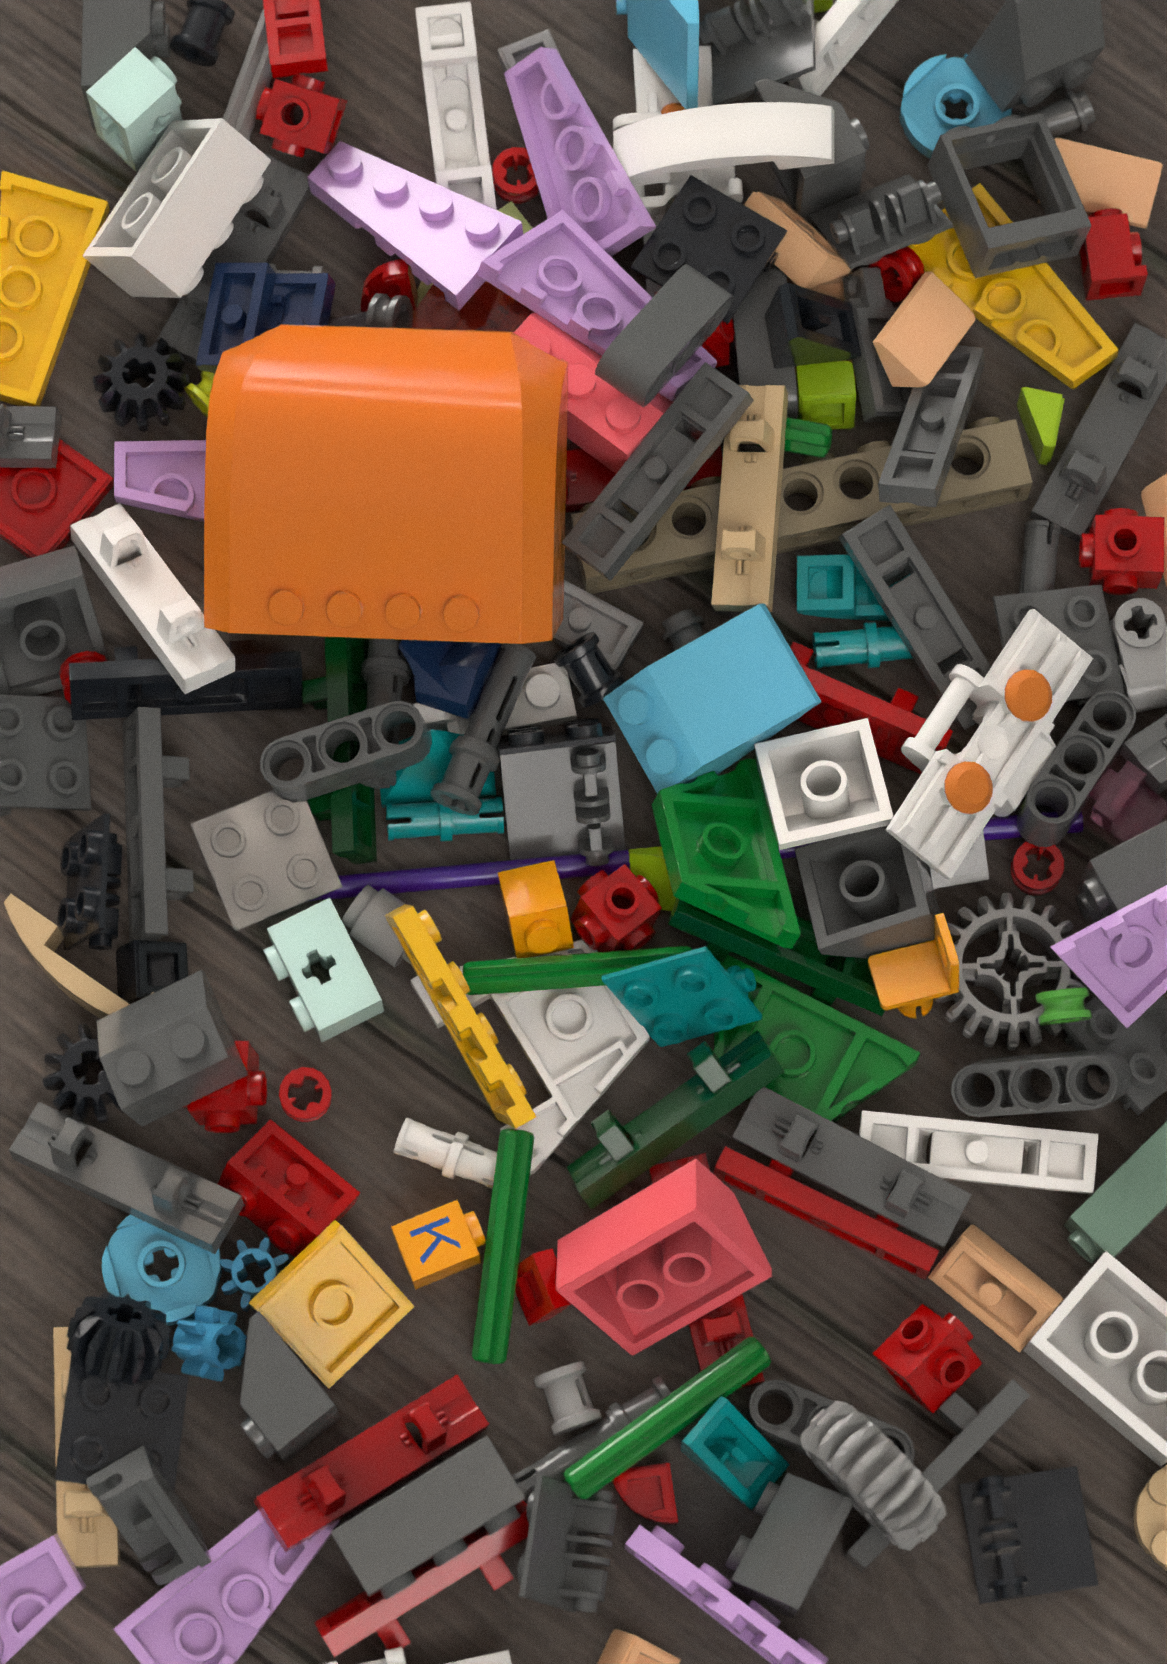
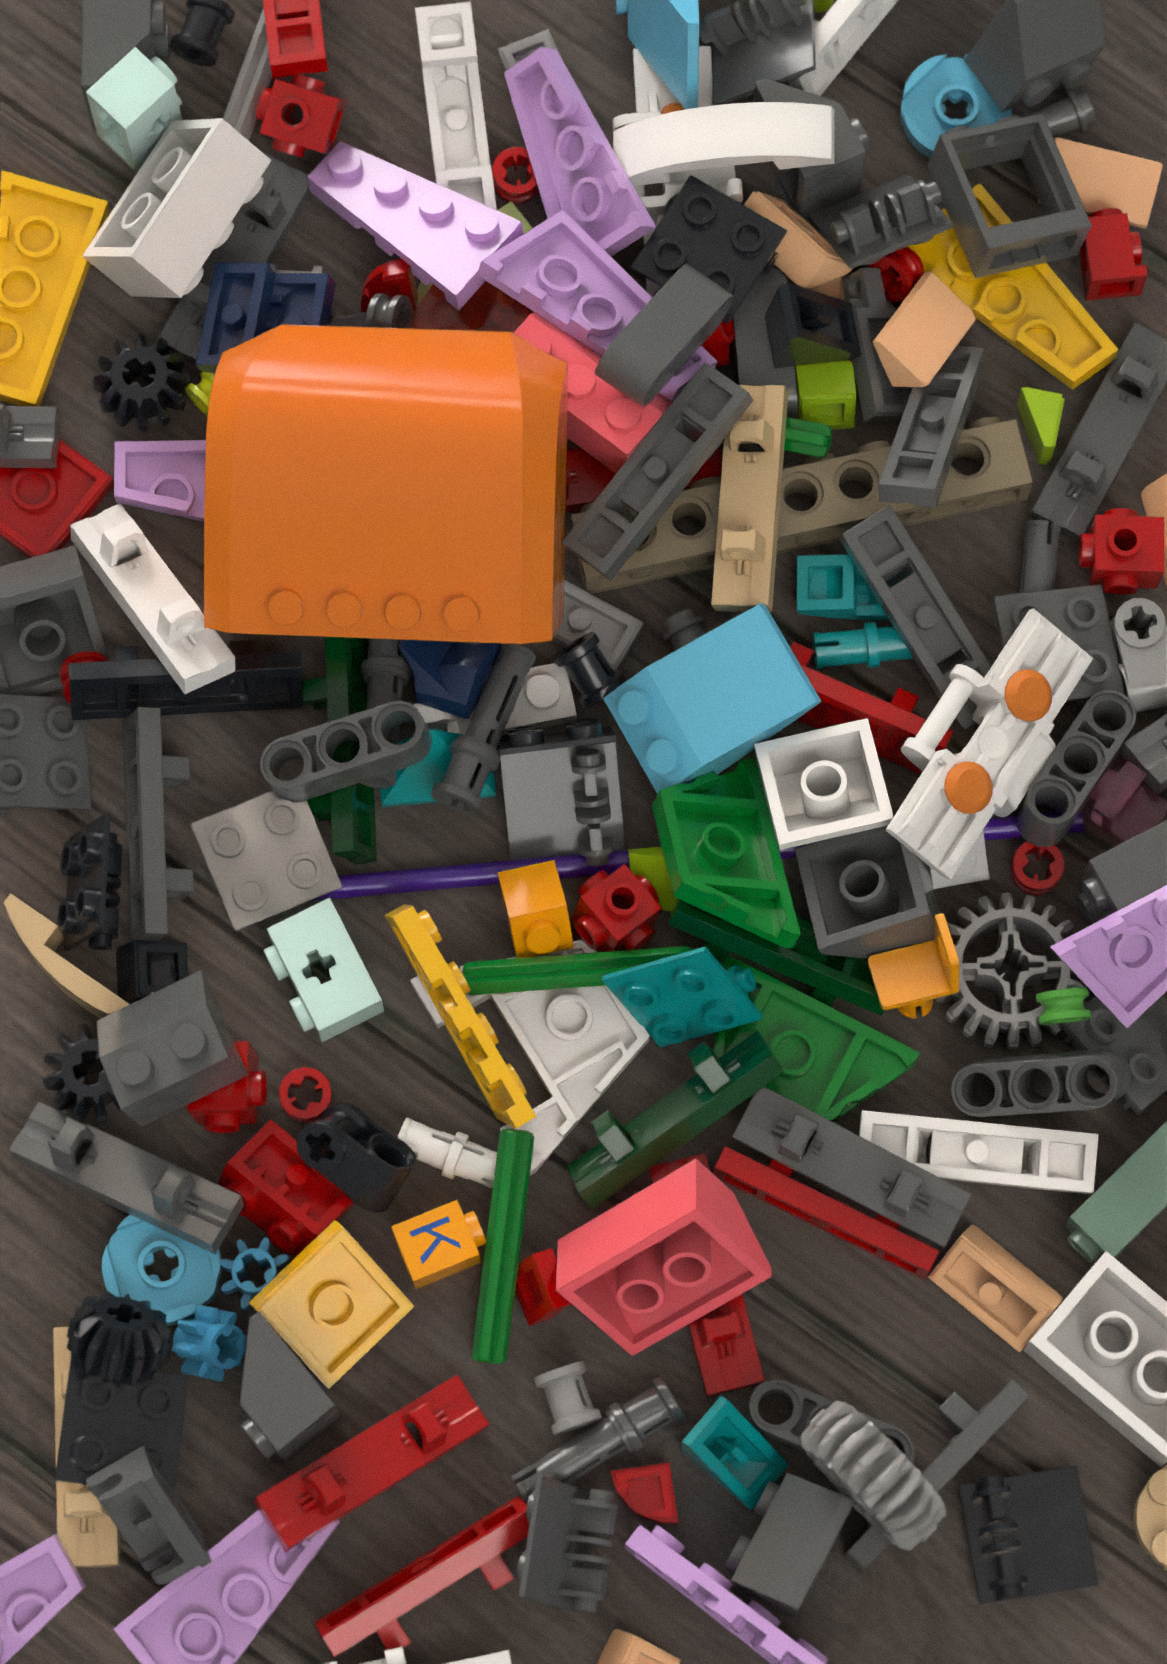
(362, 1156): none -> black piece
(370, 926): light grey brick -> none
(430, 1519): dark grey slope -> none
(440, 821): teal pin -> none
(667, 1418): green axle -> none
(928, 1356): red brick -> none

